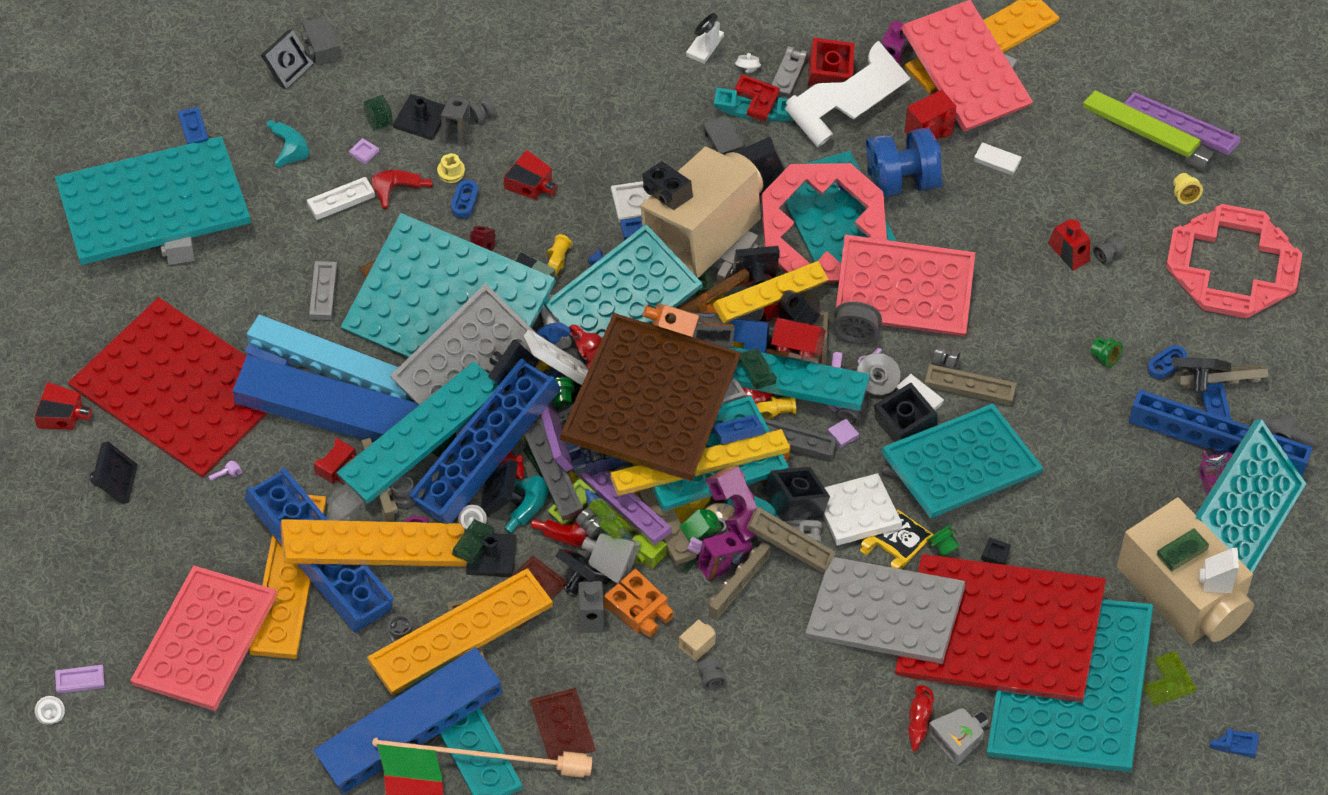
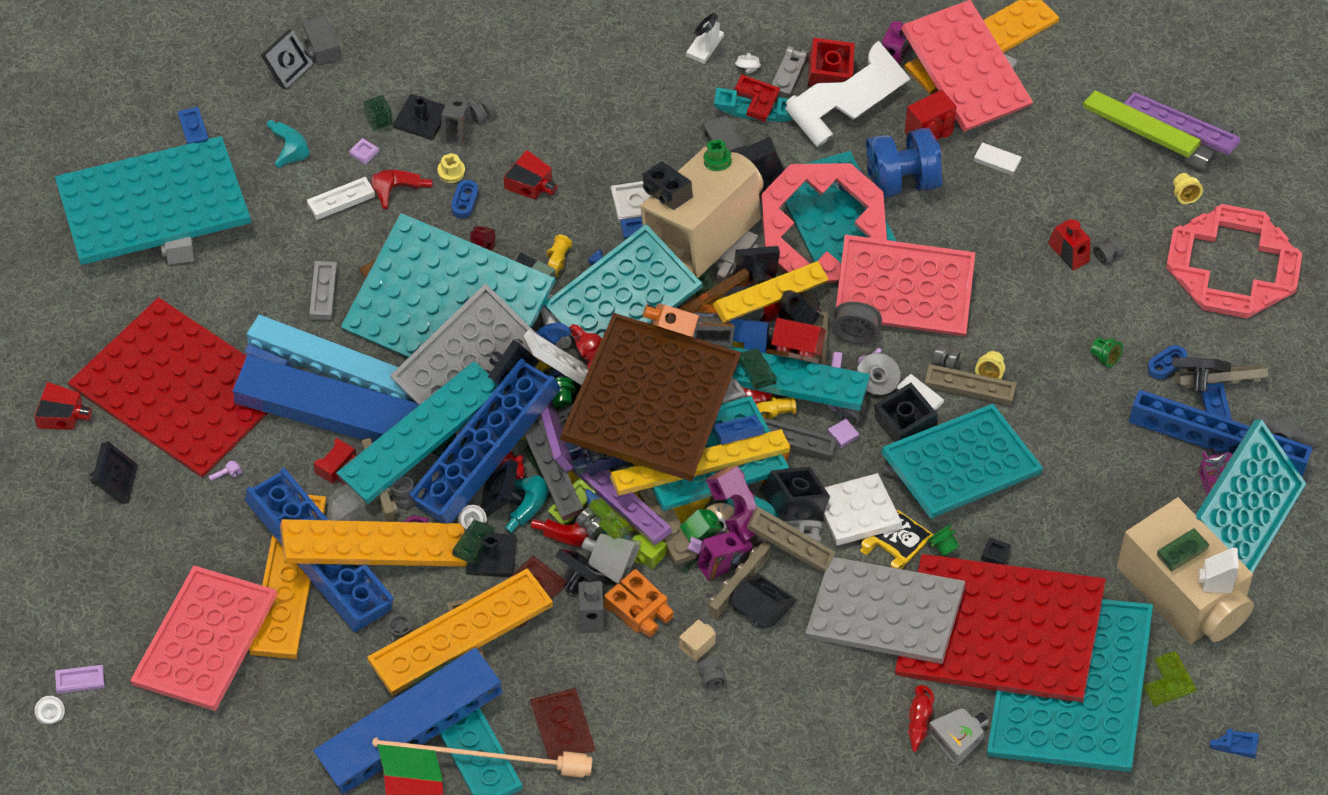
(717, 156): none -> green piece
(761, 600): none -> black slope
(991, 365): none -> light yellow piece

